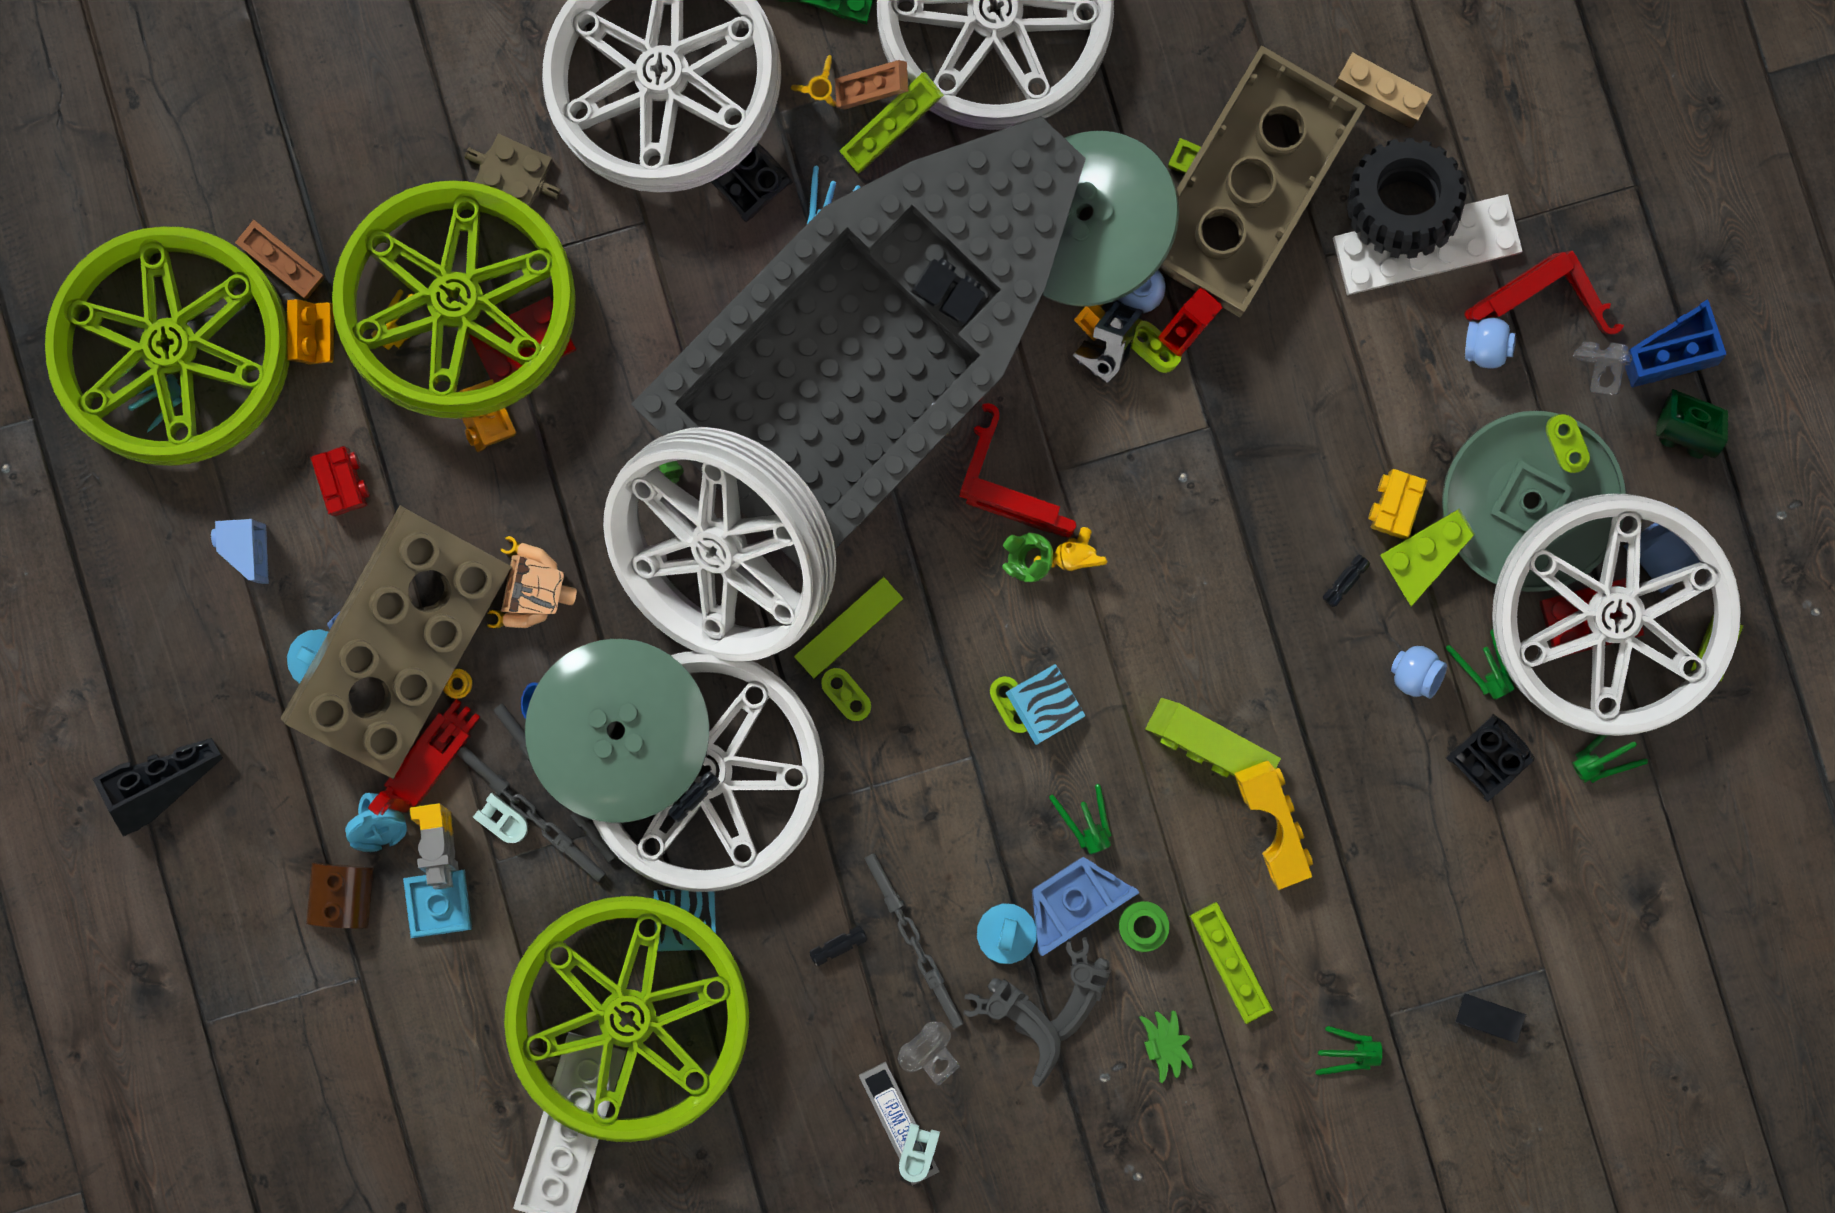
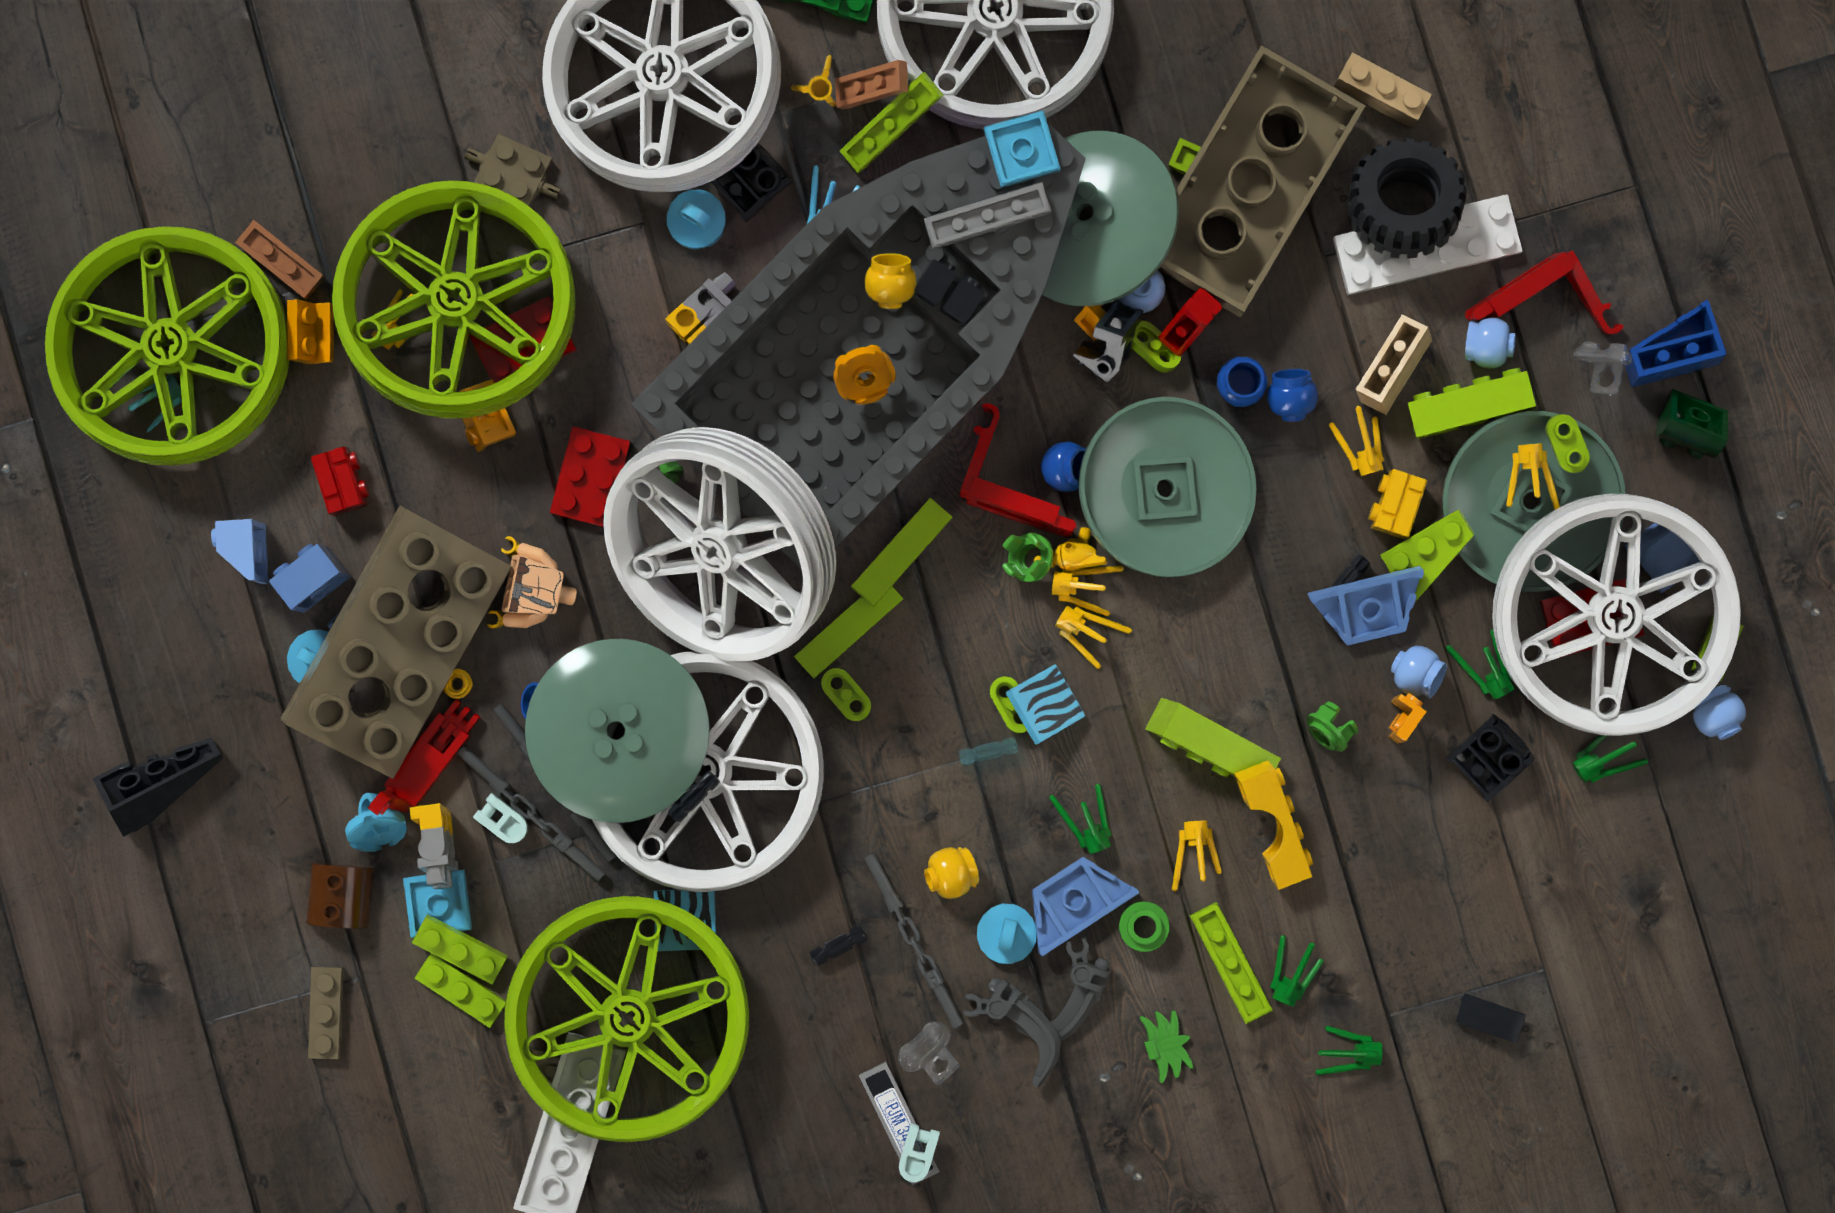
(309, 577): none -> medium blue brick
(325, 1012): none -> dark tan plate
(459, 949): none -> lime plate
(461, 990): none -> lime plate
(588, 474): none -> red plate
(696, 219): none -> medium azure tile
(701, 308): none -> light grey hips
(862, 360): none -> light orange plate
(890, 280): none -> yellow piece
(901, 552): none -> lime tile
(951, 872): none -> yellow piece
(987, 215): none -> light grey tile
(988, 751): none -> clear light blue axle
(1022, 149): none -> medium azure tile
(1062, 466): none -> blue piece
(1066, 584): none -> yellow plant
(1072, 622): none -> yellow plant
(1197, 834): none -> yellow plant
(1208, 480): none -> sand green dish
(1242, 381): none -> blue piece
(1289, 989): none -> green plant
(1292, 394): none -> blue piece
(1325, 732): none -> bright green piece
(1369, 606): none -> medium blue wing
(1371, 458): none -> yellow plant
(1394, 364): none -> tan brick
(1406, 722): none -> light orange bracket
(1471, 404): none -> lime wedge
(1532, 458): none -> yellow plant
(1720, 713): none -> light blue piece

